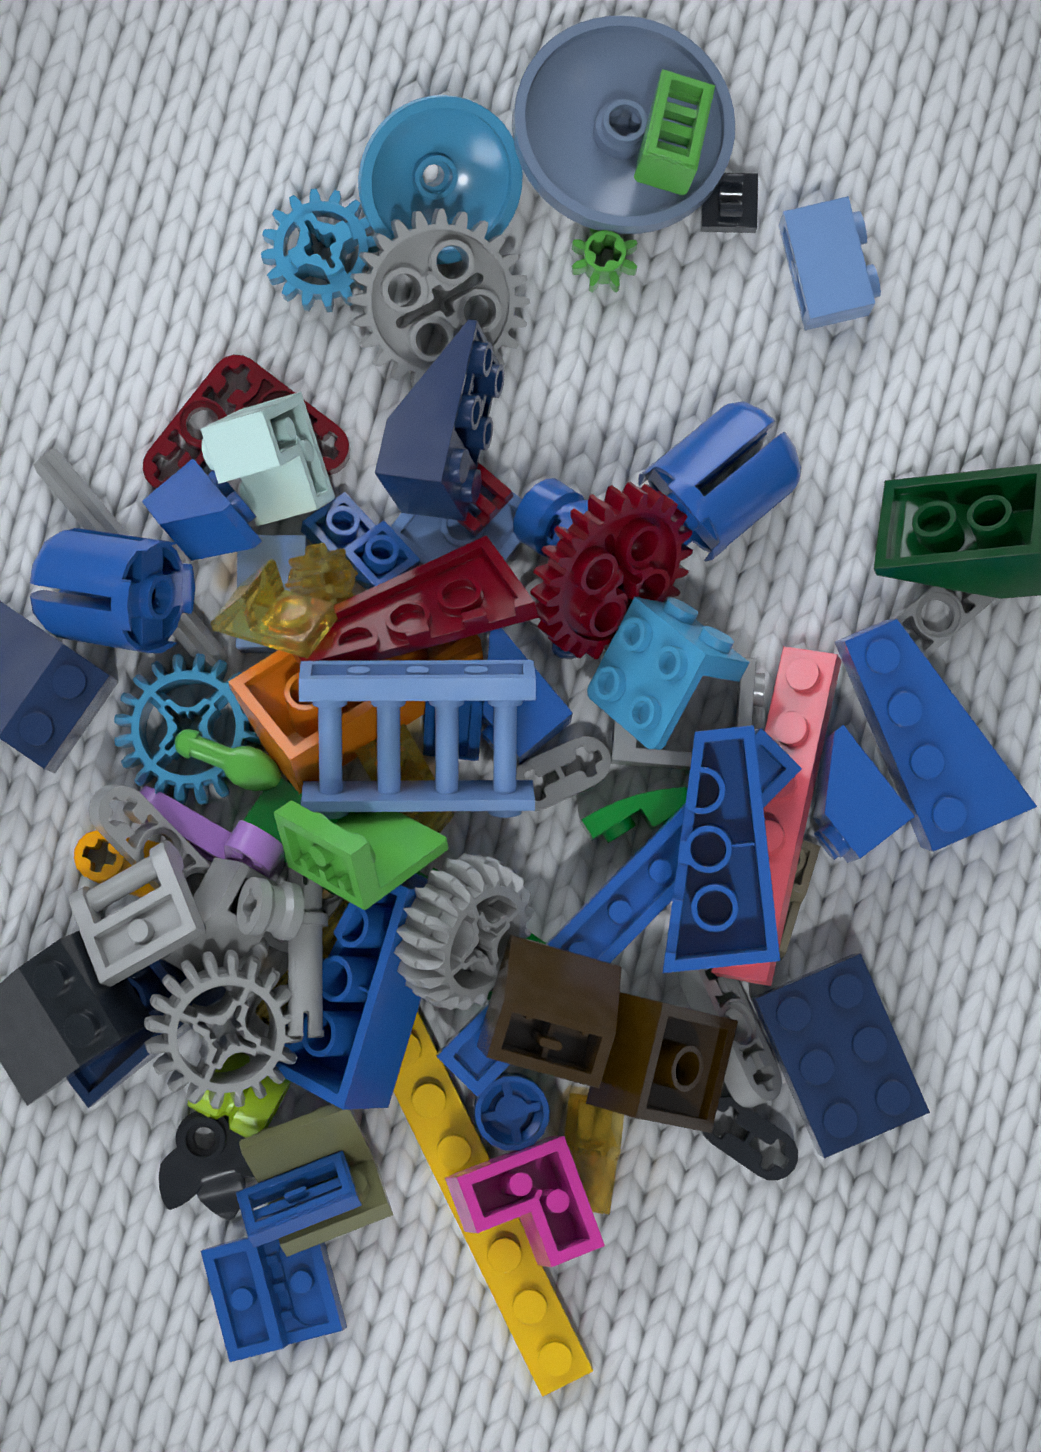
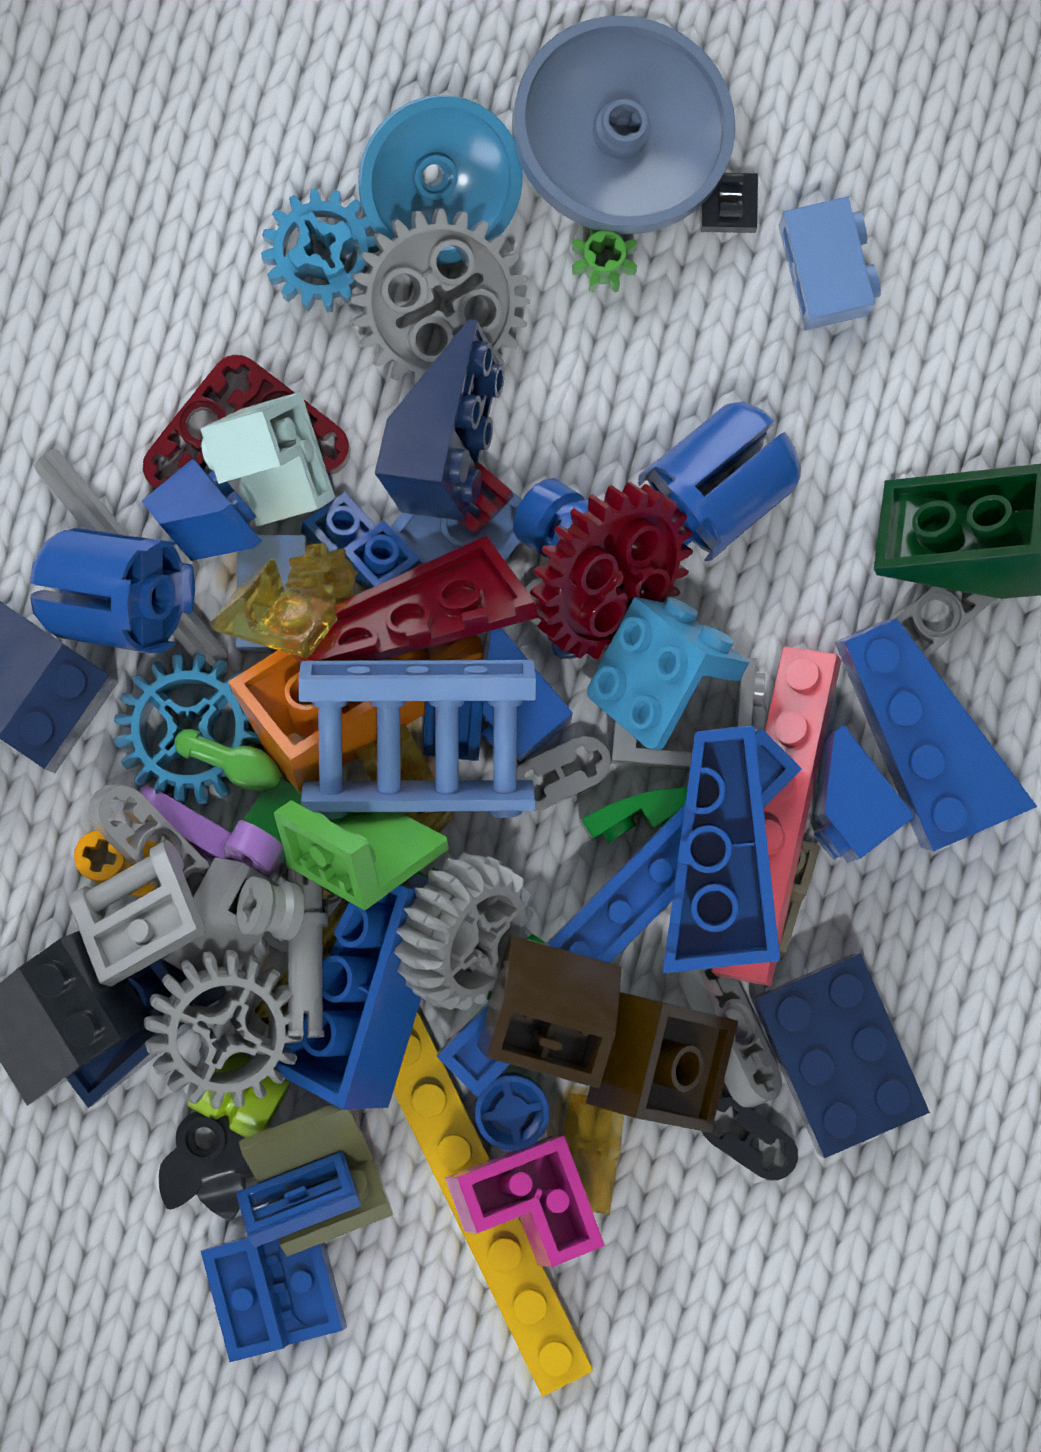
(666, 164): bright green slope -> none

